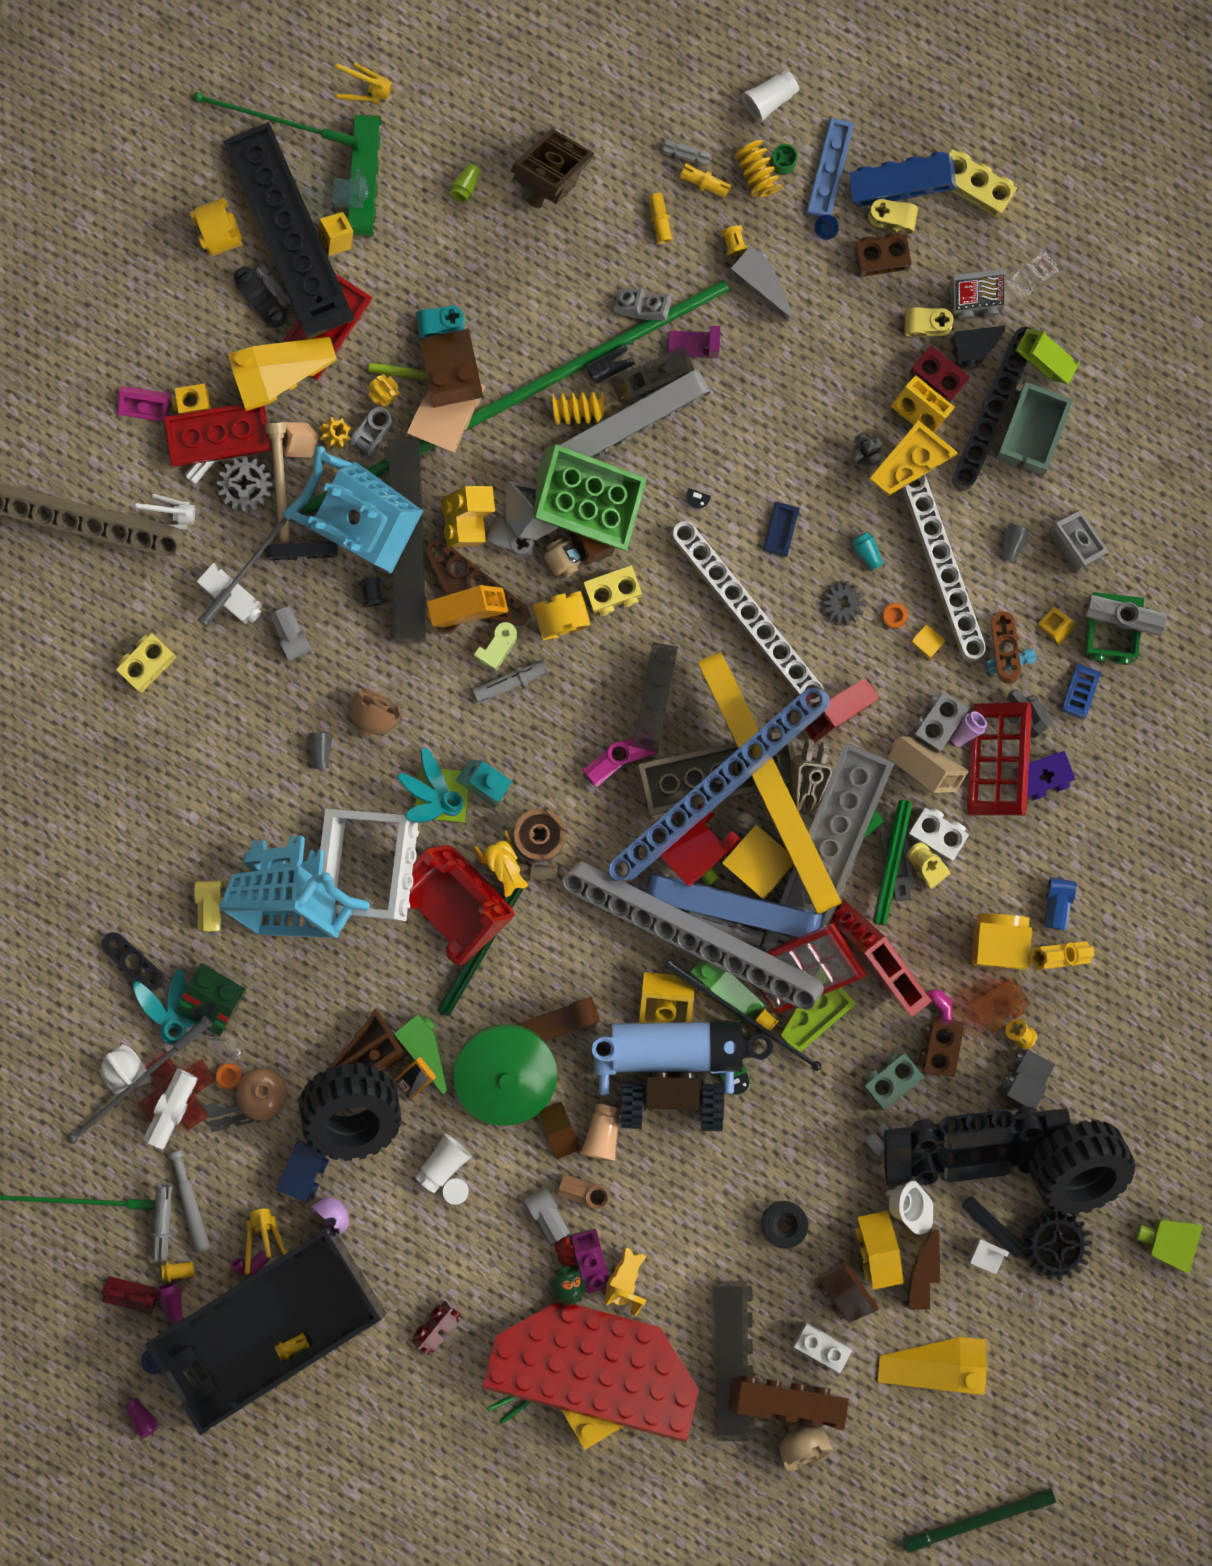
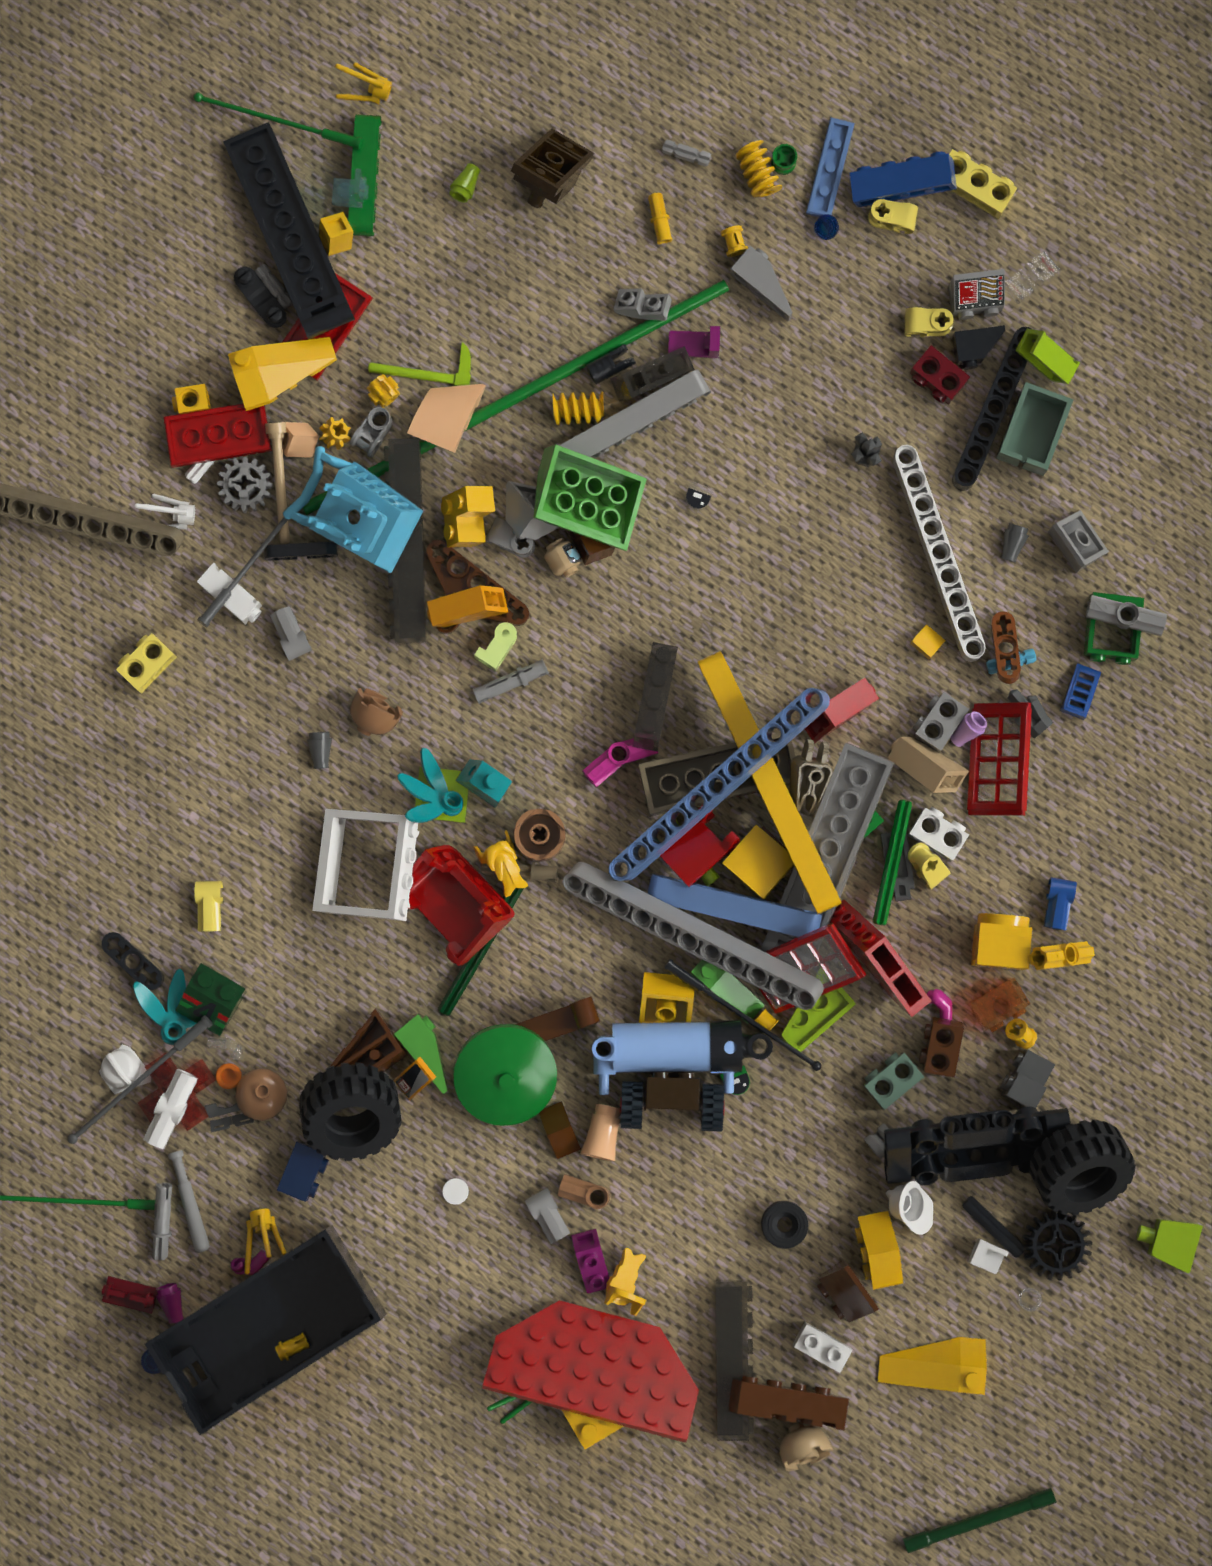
(141, 1419): magenta cone -> none
(143, 403): dark pink slope -> none
(178, 1271): yellow pin -> none
(217, 227): yellow brick -> none
(286, 890): medium azure piece -> none
(332, 1208): lavender hair -> none
(371, 592): black bush -> none
(427, 1336): dark red hinge -> none
(437, 321): teal piece -> none
(442, 1163): white plant -> none
(451, 368): reddish brown slope -> none
(561, 615): yellow brick -> none
(565, 1252): red plant -> none
(567, 1286): dark green head -> none
(610, 584): light yellow brick -> none
(705, 181): yellow pin -> none
(738, 931): white pin -> none
(745, 601): white beam -> none
(769, 95): white plant -> none
(781, 529): dark blue tile -> none
(846, 613): dark grey gear -> none
(867, 550): teal cone -> none
(885, 261): reddish brown brick -> none
(894, 615): orange tile -> none
(912, 458): yellow wing -> none
(924, 1271): reddish brown slope -> none
(925, 403): yellow brick -> none
(1057, 625): yellow slope -> none
(1060, 772): dark purple brick -> none

